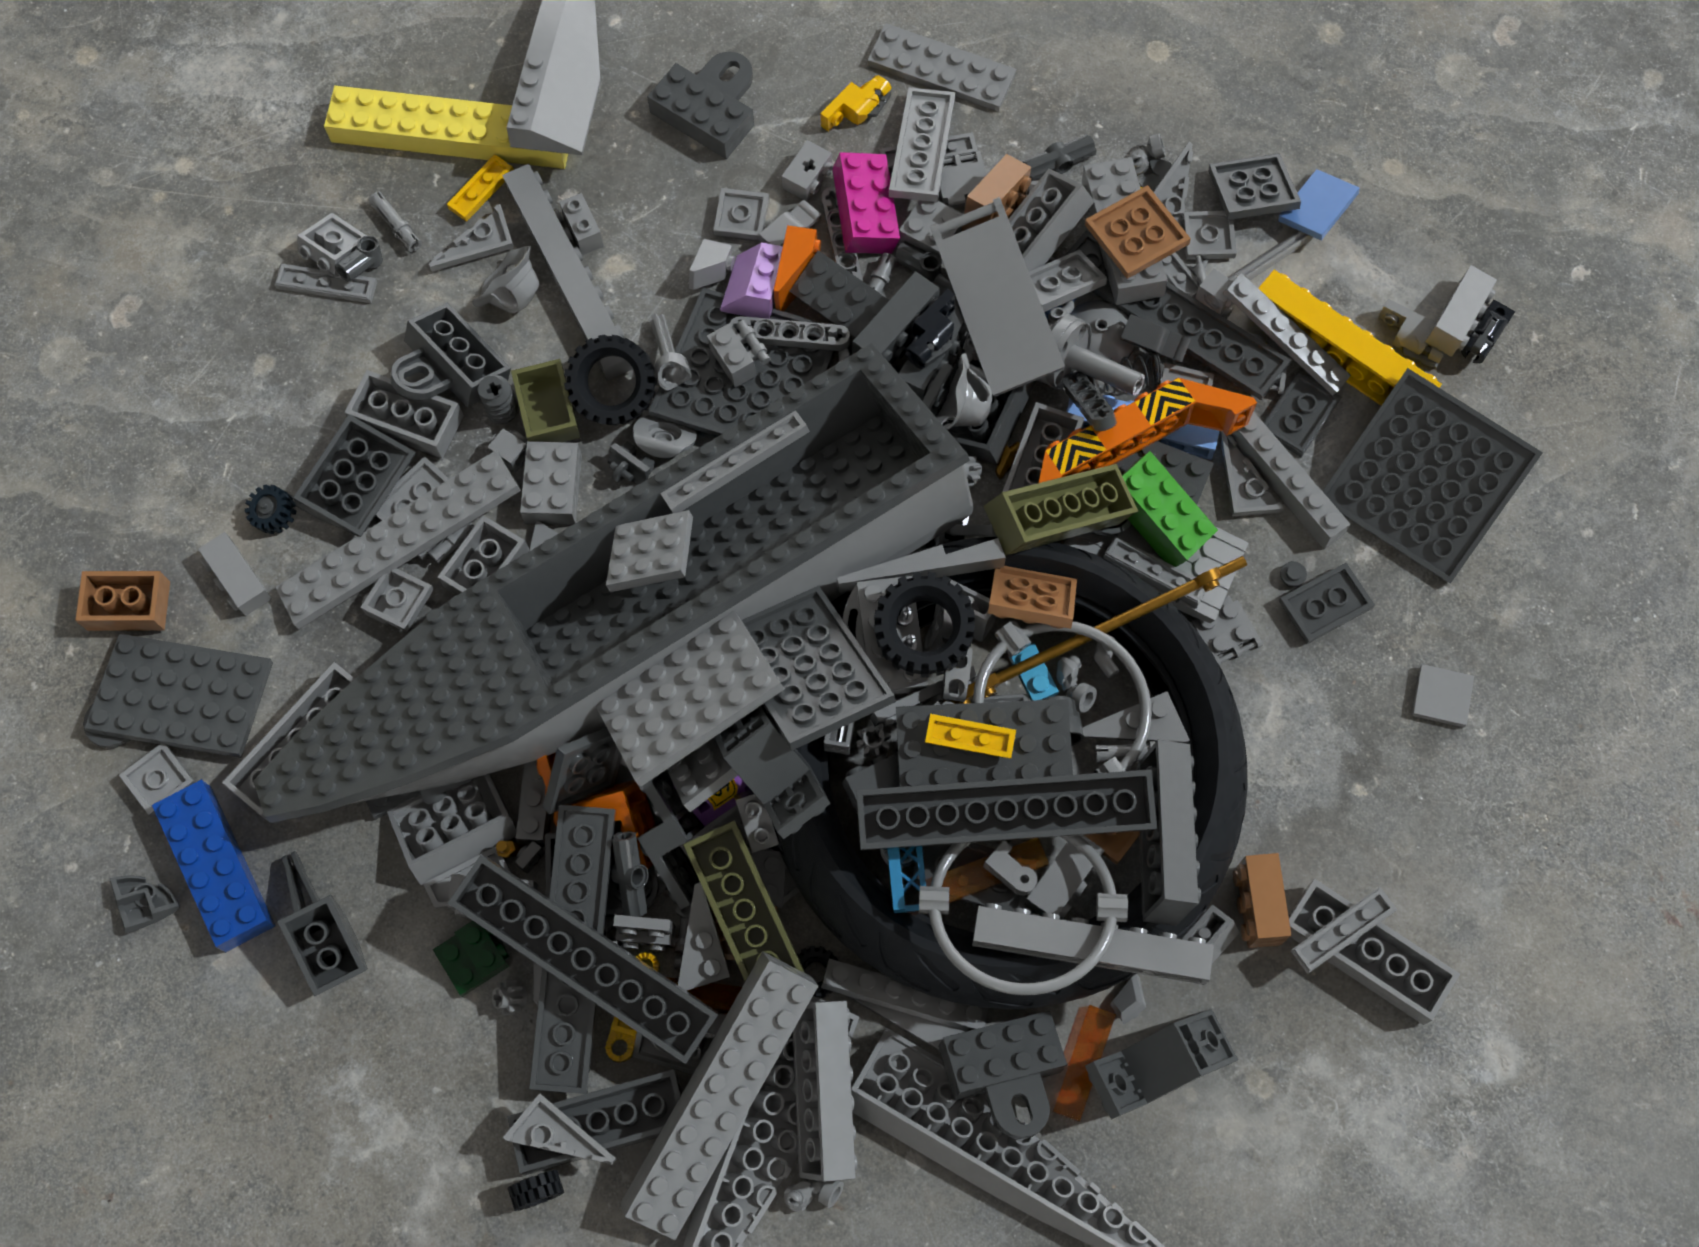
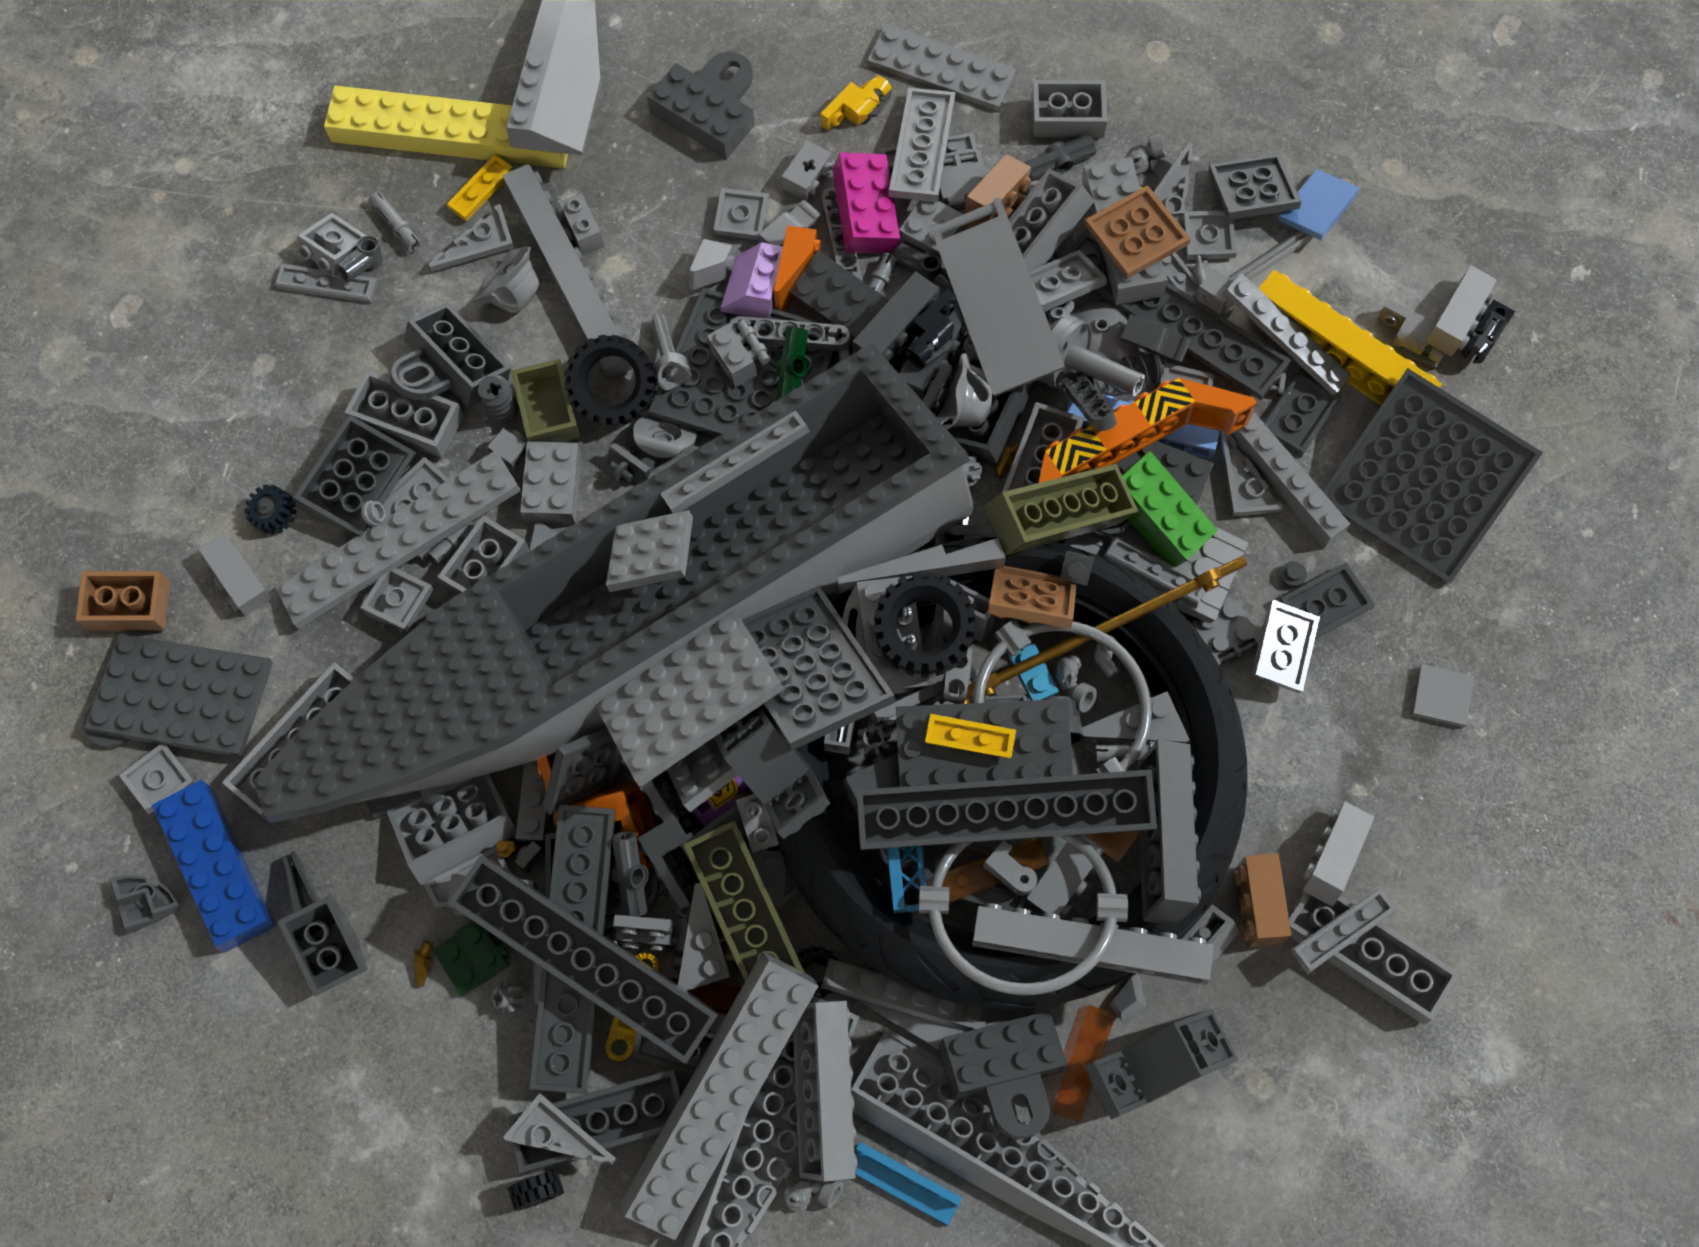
(373, 513): none -> light grey plate
(422, 962): none -> pearl gold bar
(793, 363): none -> dark green piece
(906, 1184): none -> dark azure fence
(1068, 108): none -> light grey brick
(1077, 568): none -> dark grey plate
(1285, 646): none -> plate
(1337, 854): none -> light grey brick

